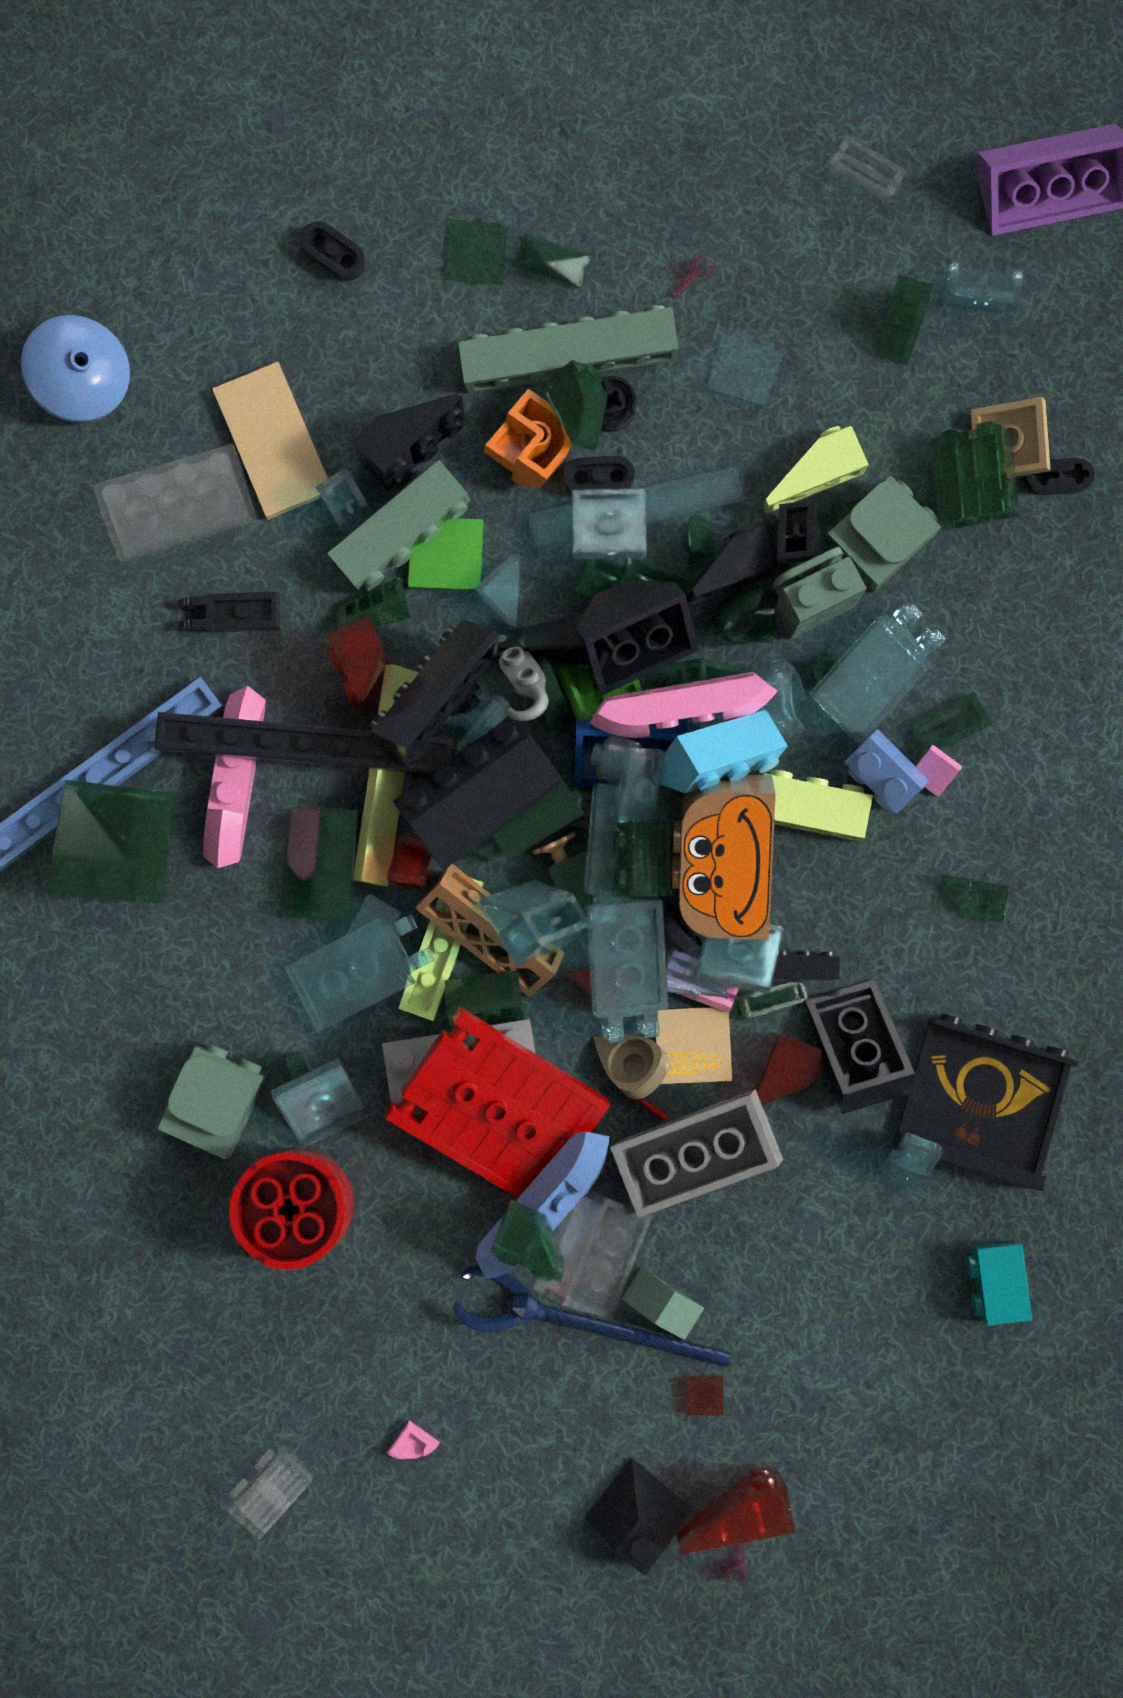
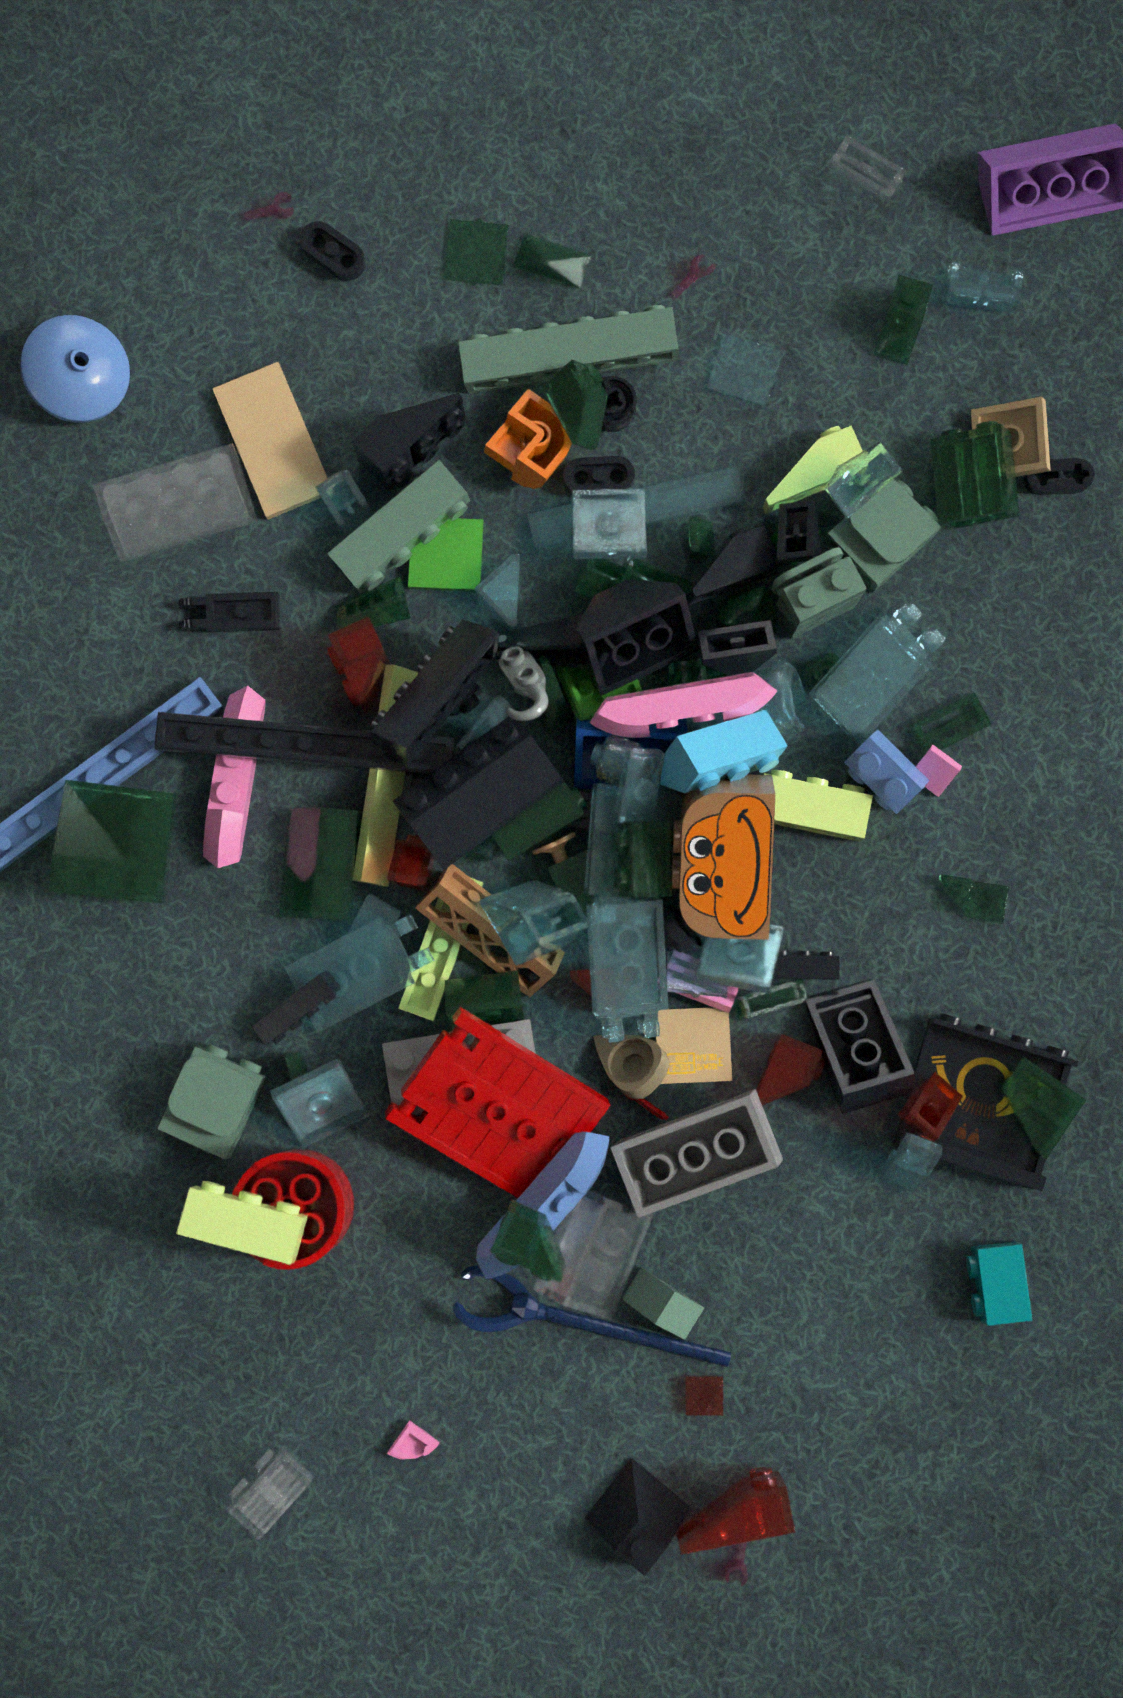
(242, 1222): none -> yellowish green brick
(272, 209): none -> clear pink hand
(297, 1007): none -> black piece
(738, 647): none -> black slope
(862, 478): none -> clear light blue slope
(931, 1107): none -> clear red slope
(1041, 1104): none -> clear green wing

